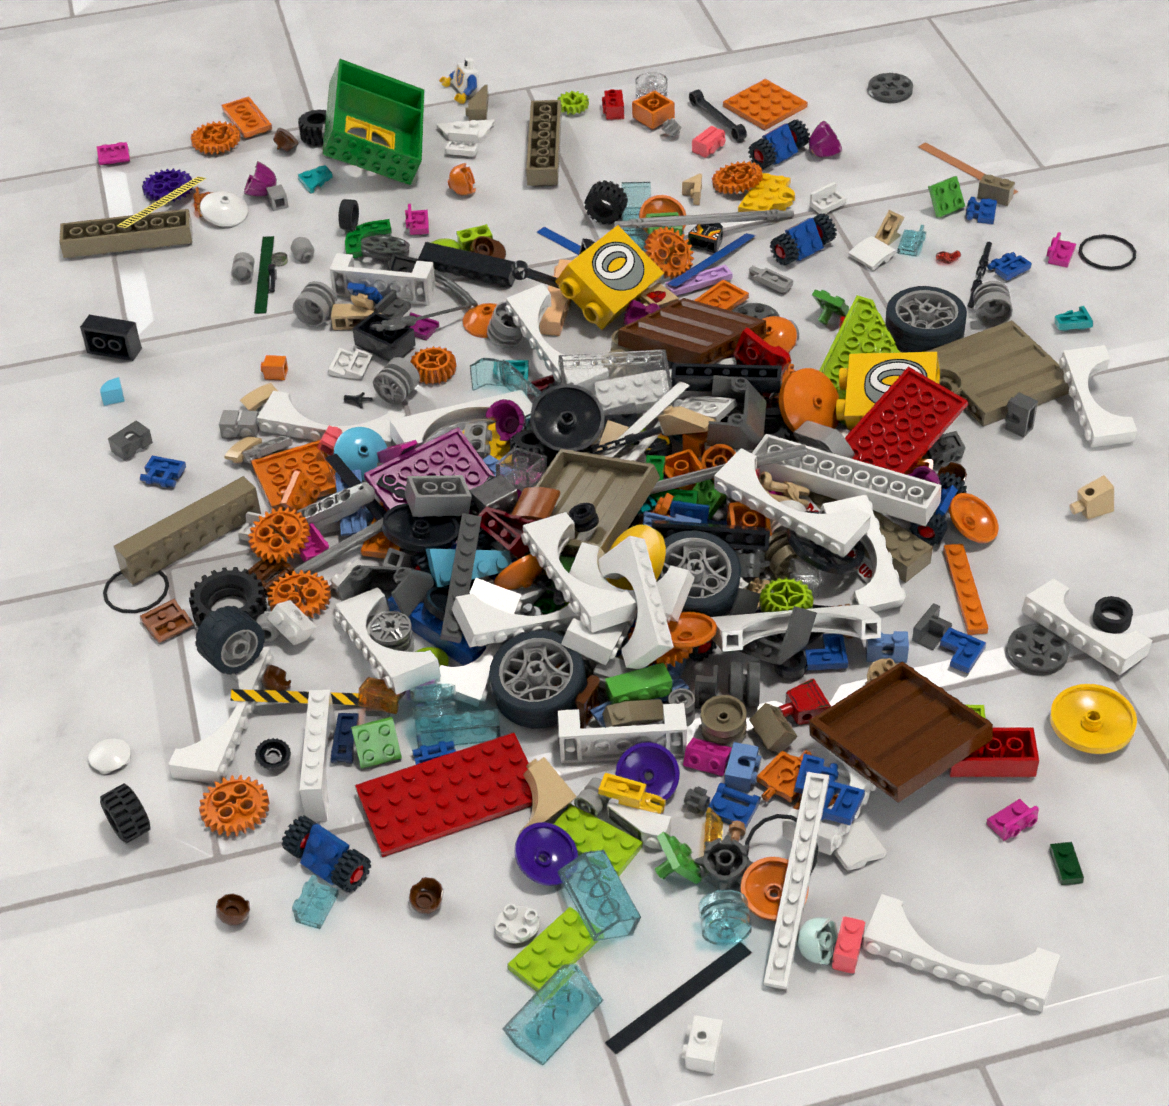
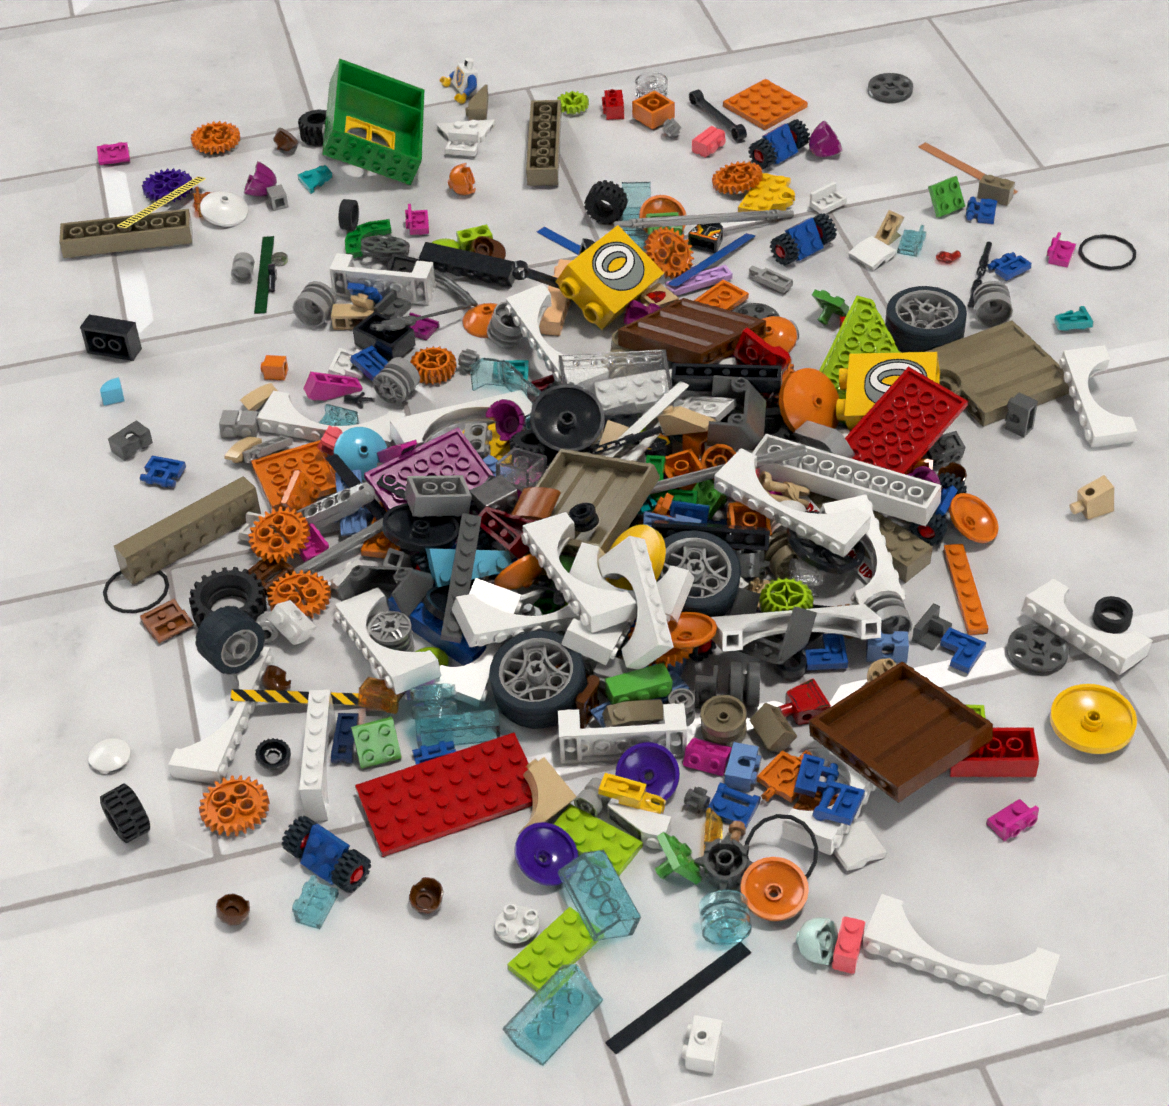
(247, 117): orange plate -> none
(302, 249): light grey head -> none
(329, 386): none -> dark pink slope
(339, 416): none -> clear light blue bracket
(367, 362): none -> blue plate
(467, 358): none -> light grey gear
(693, 187): tan slope -> none
(796, 881): white plate -> none
(891, 610): none -> light grey wheel
(1066, 863): dark green plate -> none

